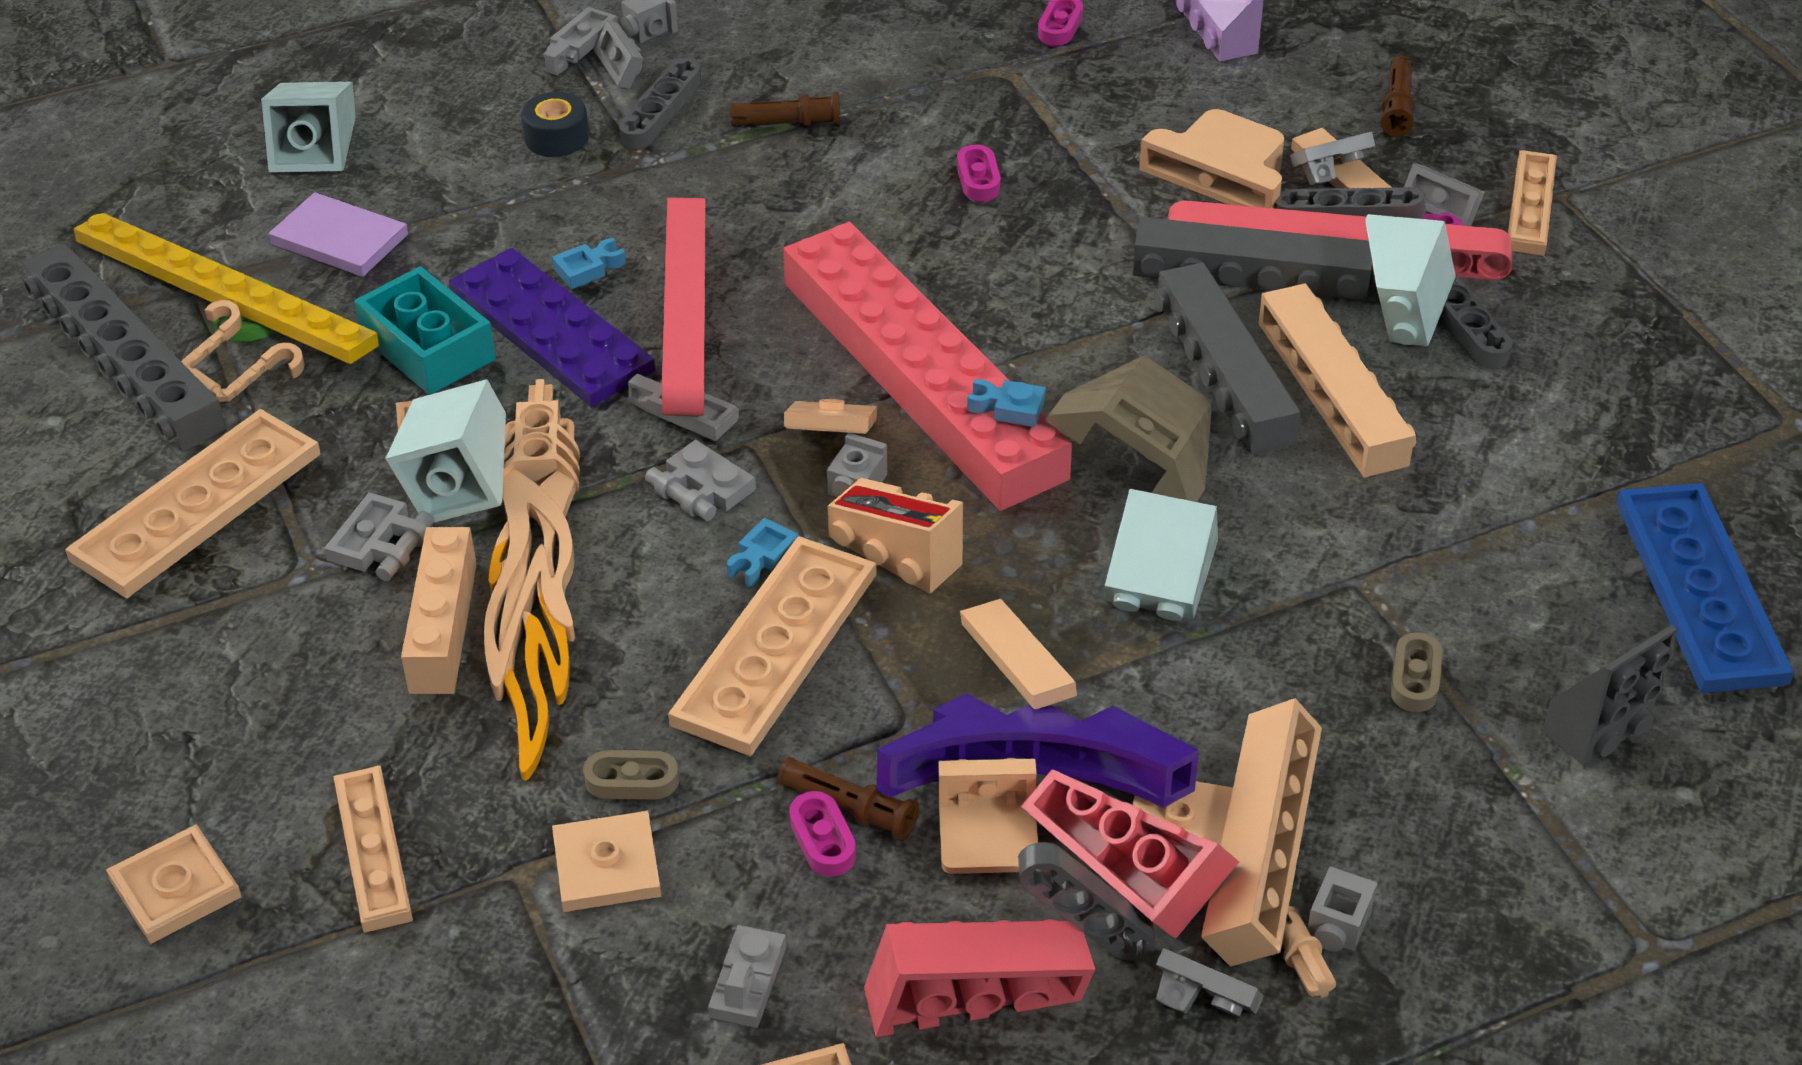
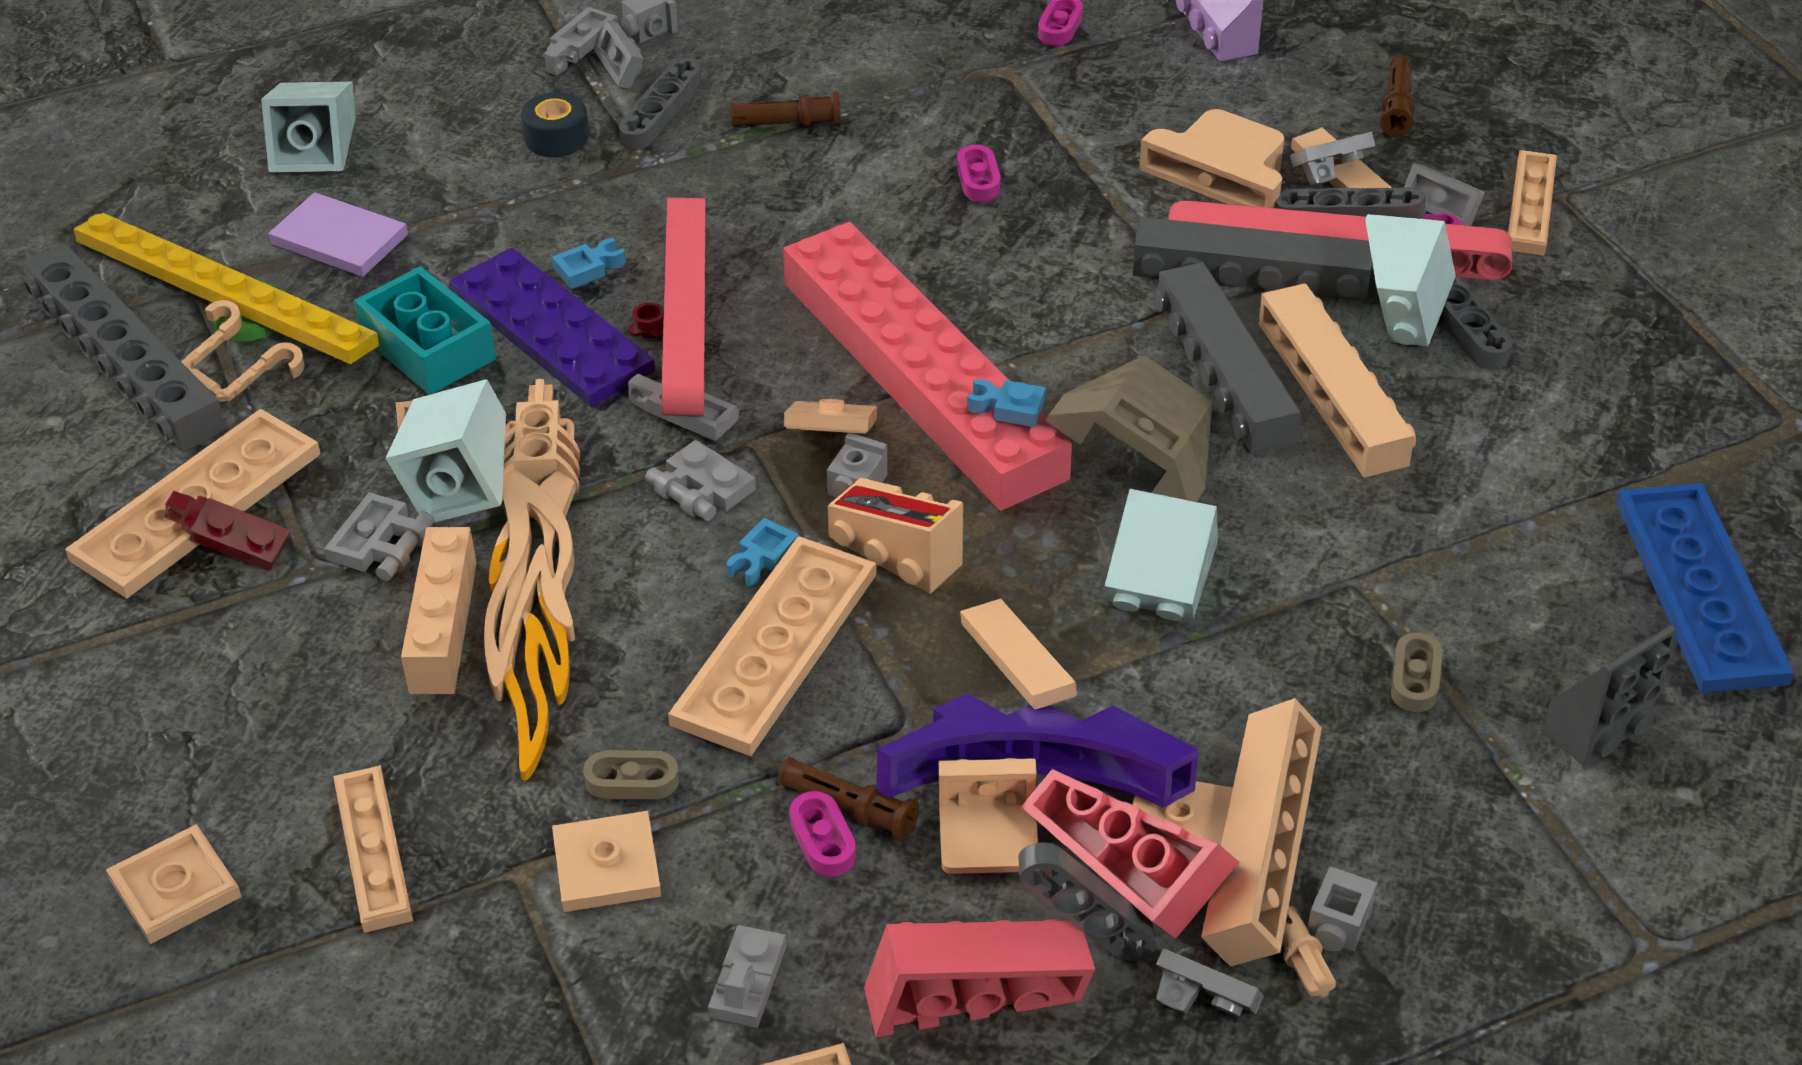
(228, 529): none -> dark red hinge
(647, 321): none -> dark red plate

